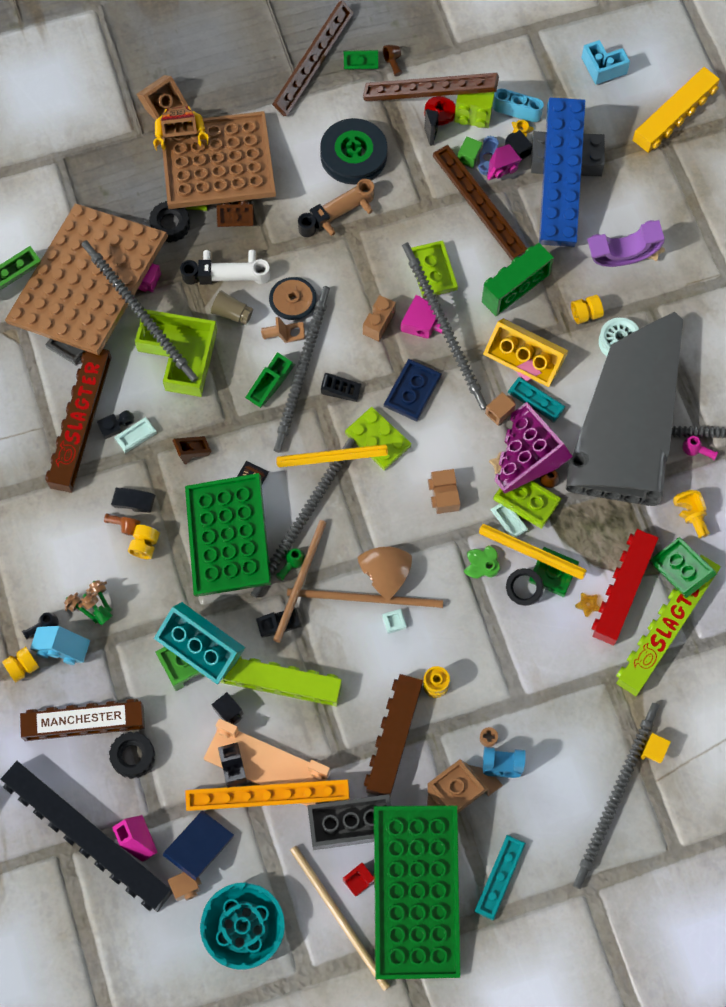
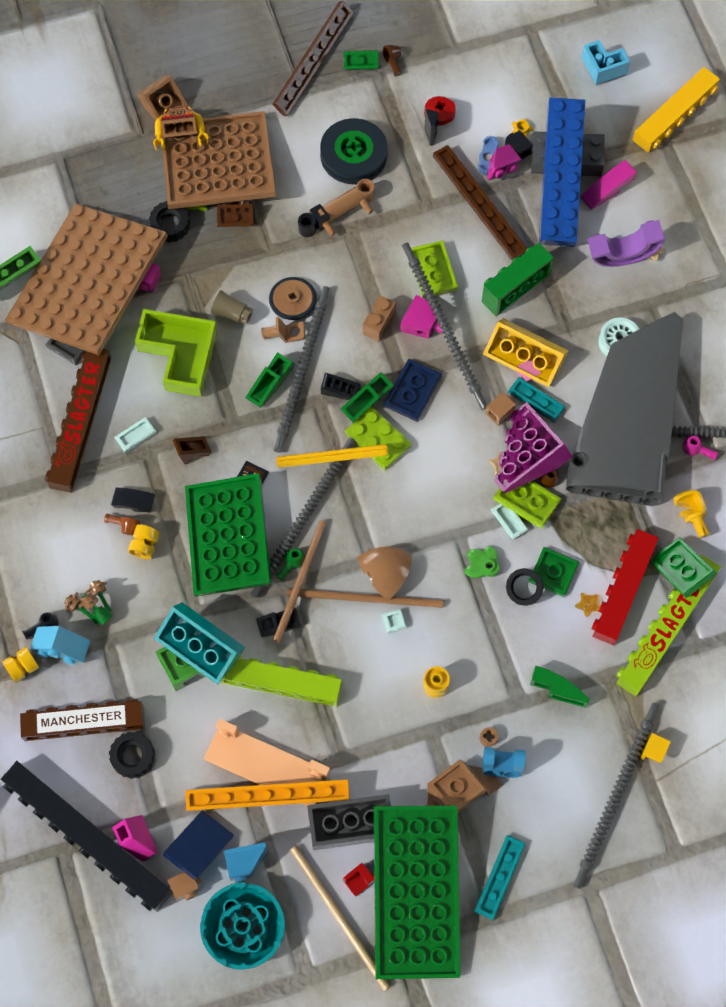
(111, 426): black plate -> none
(142, 314): dark grey hose -> none
(208, 271): white piece -> none
(227, 709): black brick -> none
(232, 765): black slope -> none
(244, 861): none -> dark azure slope
(367, 397): none -> green slope
(394, 735): reddish brown brick -> none
(431, 87): reddish brown plate -> none
(445, 491): medium nougat brick -> none
(469, 152): bright green panel -> none
(474, 109): lime brick -> none
(518, 105): medium azure beam -> none
(532, 551): yellow axle -> none
(558, 687): none -> green slope
(590, 308): yellow wheel -> none
(609, 185): none -> dark pink slope

